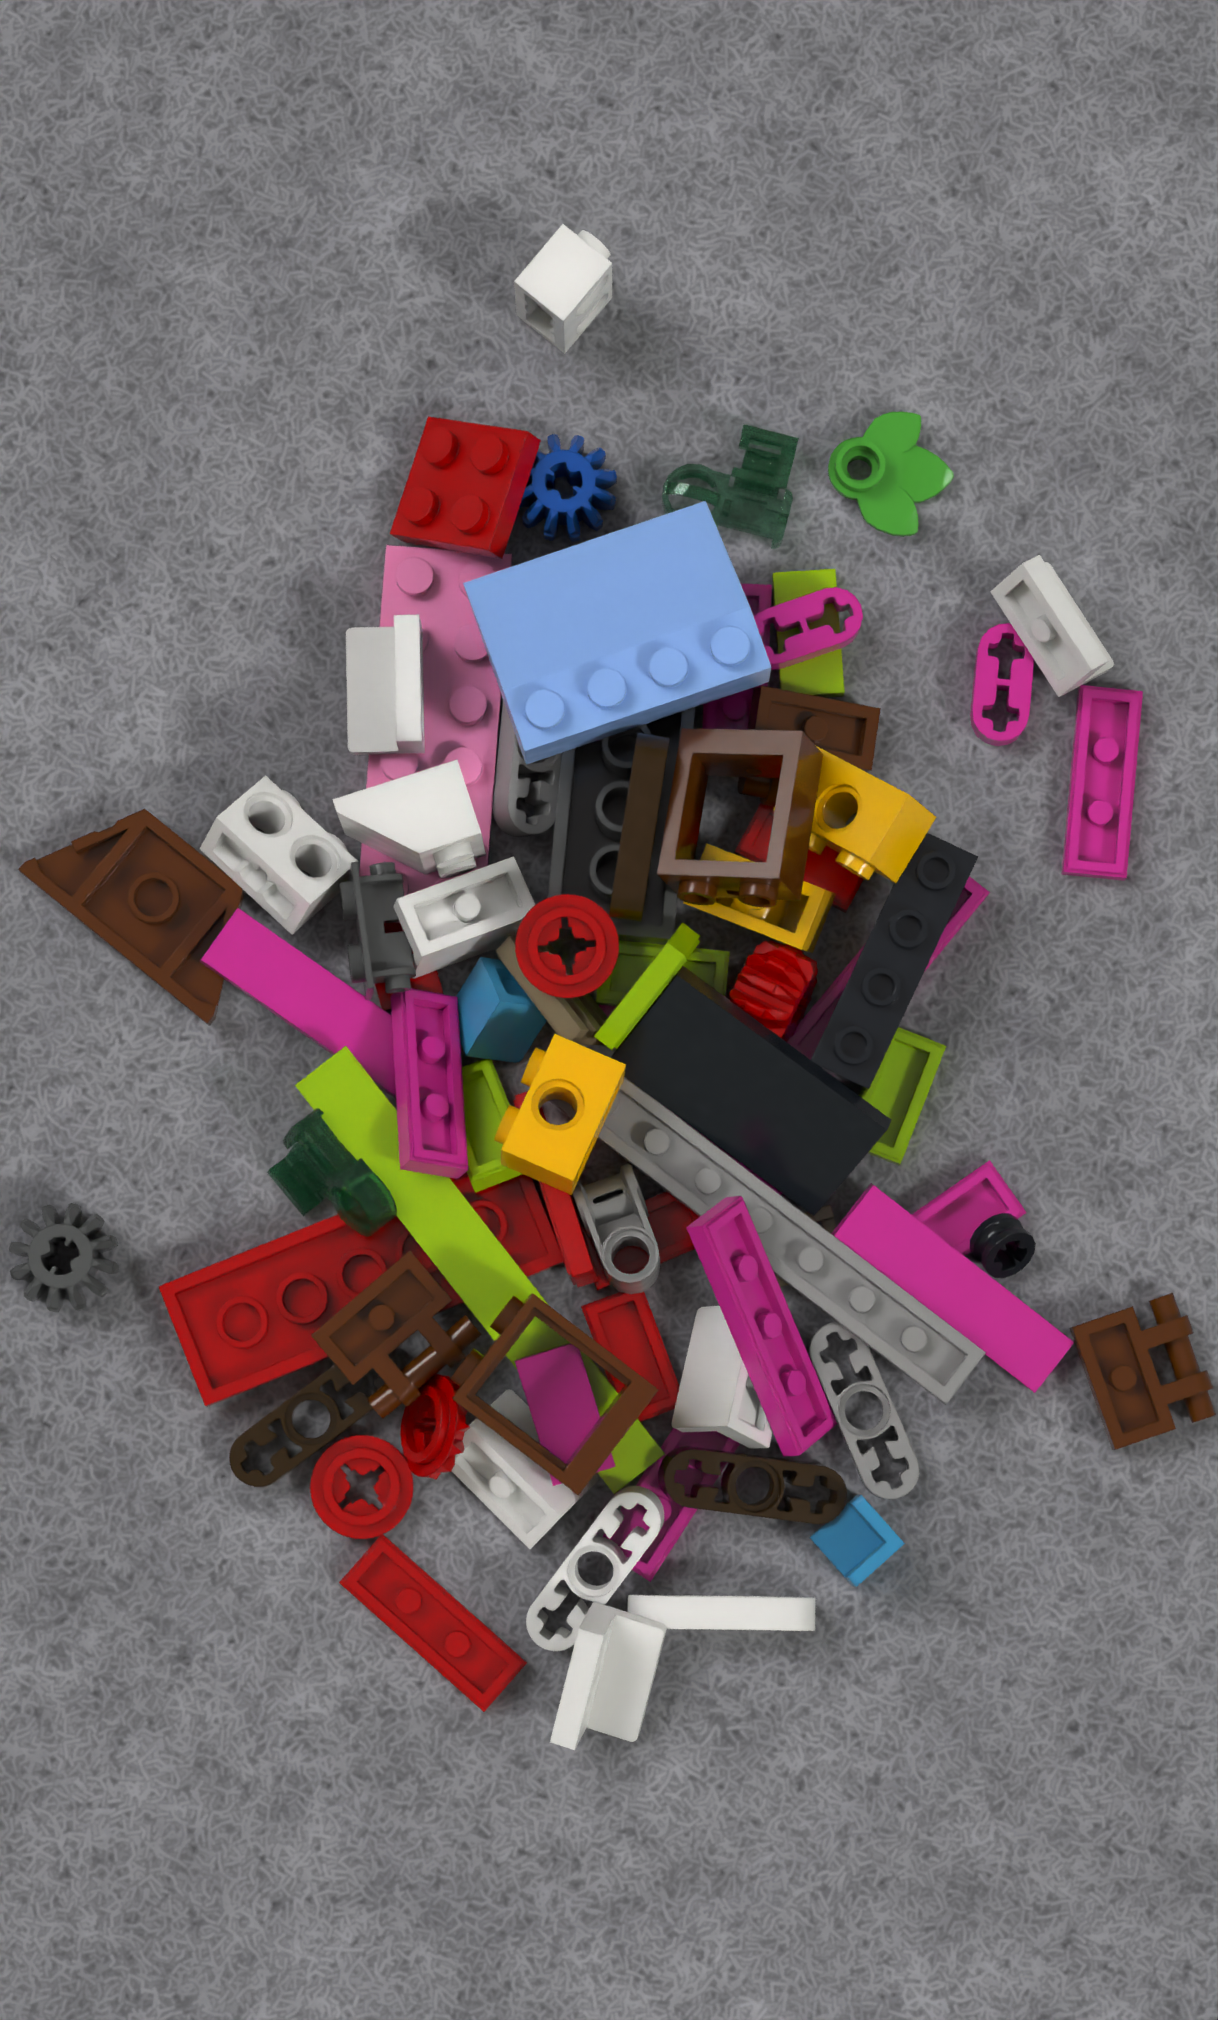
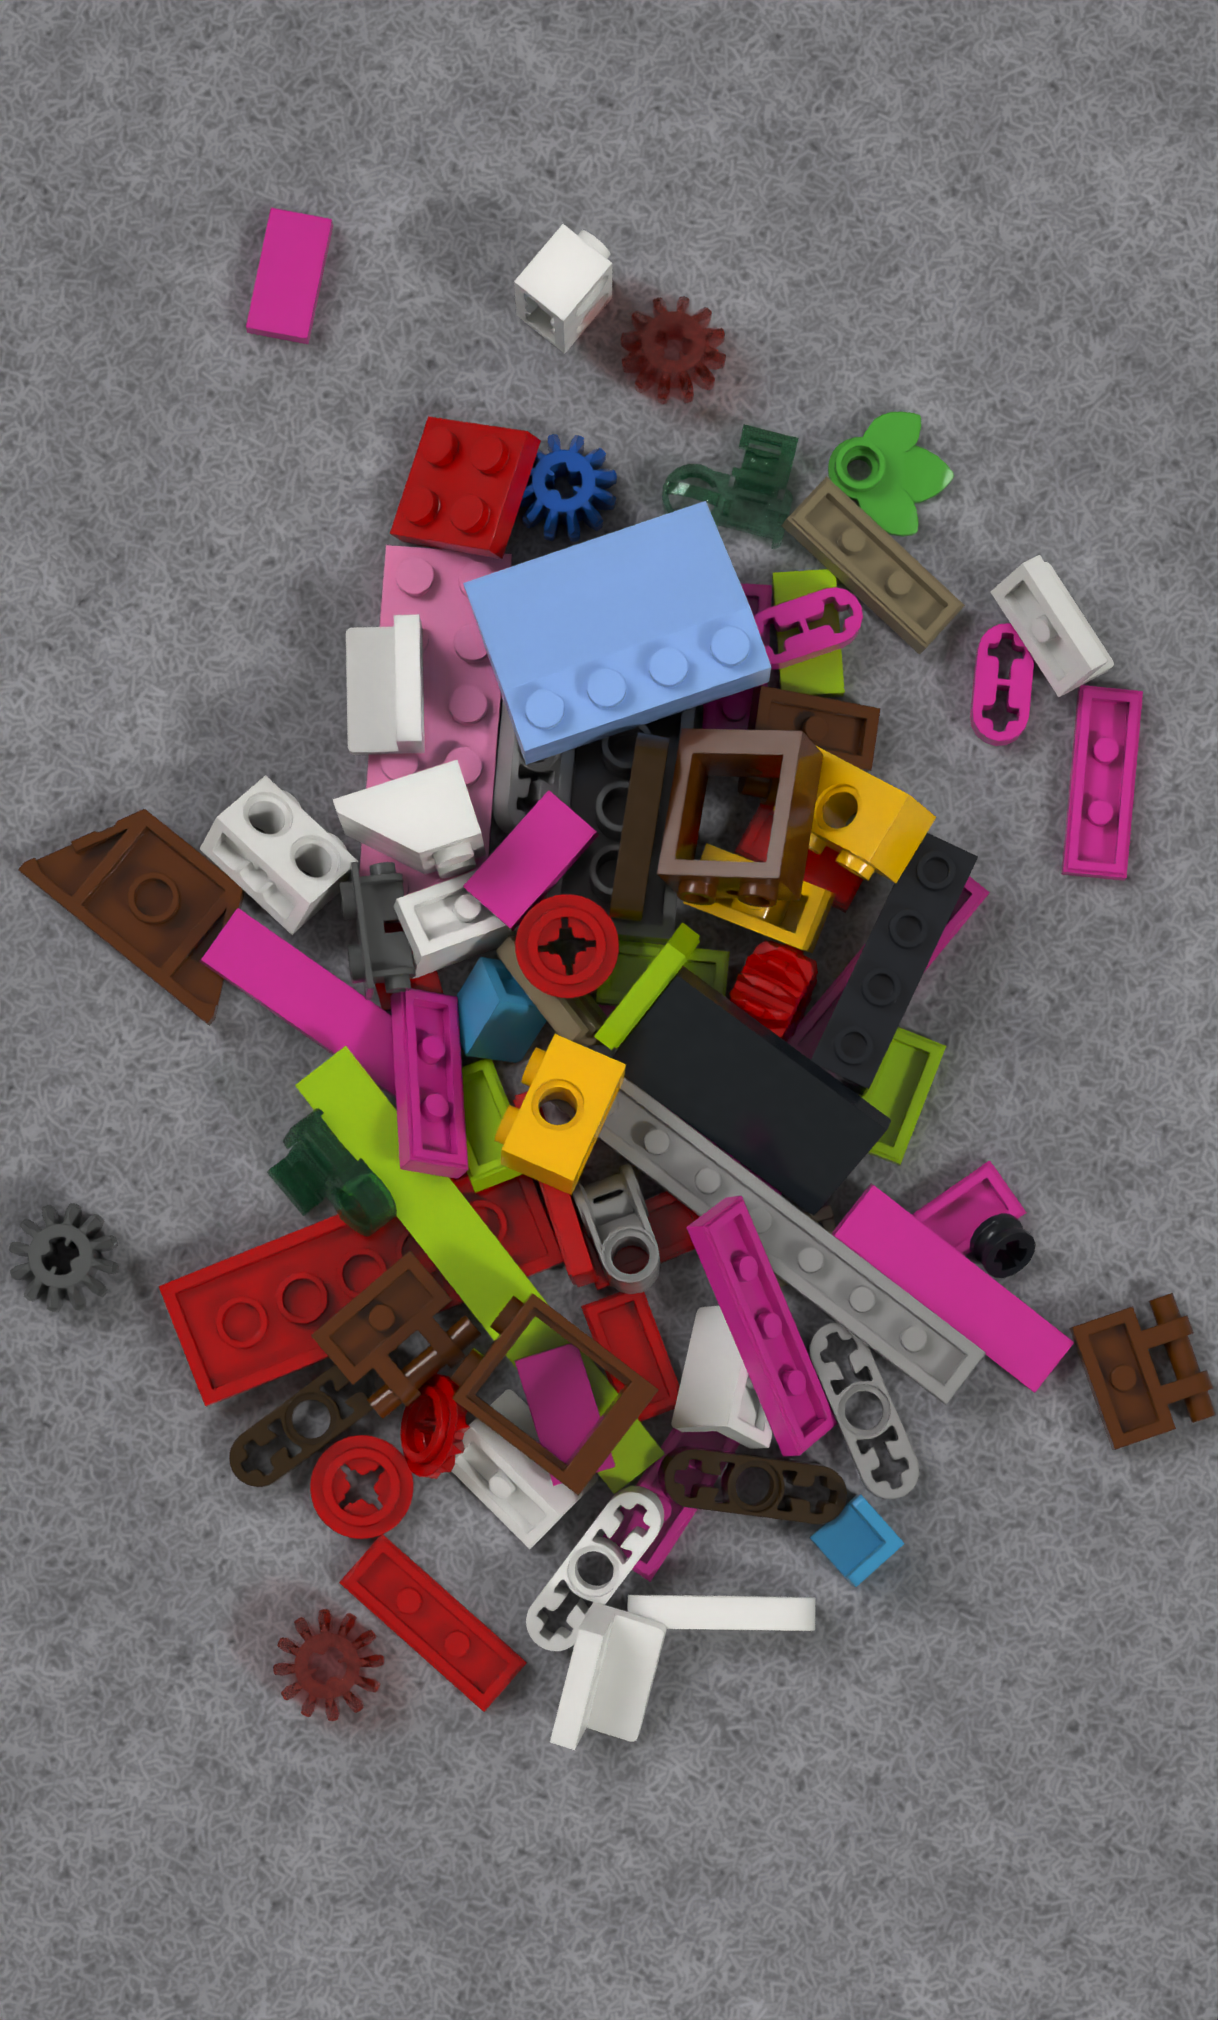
(289, 276): none -> dark pink tile
(336, 1684): none -> clear red gear
(531, 860): none -> dark pink tile
(649, 356): none -> clear red gear
(872, 565): none -> dark tan tile

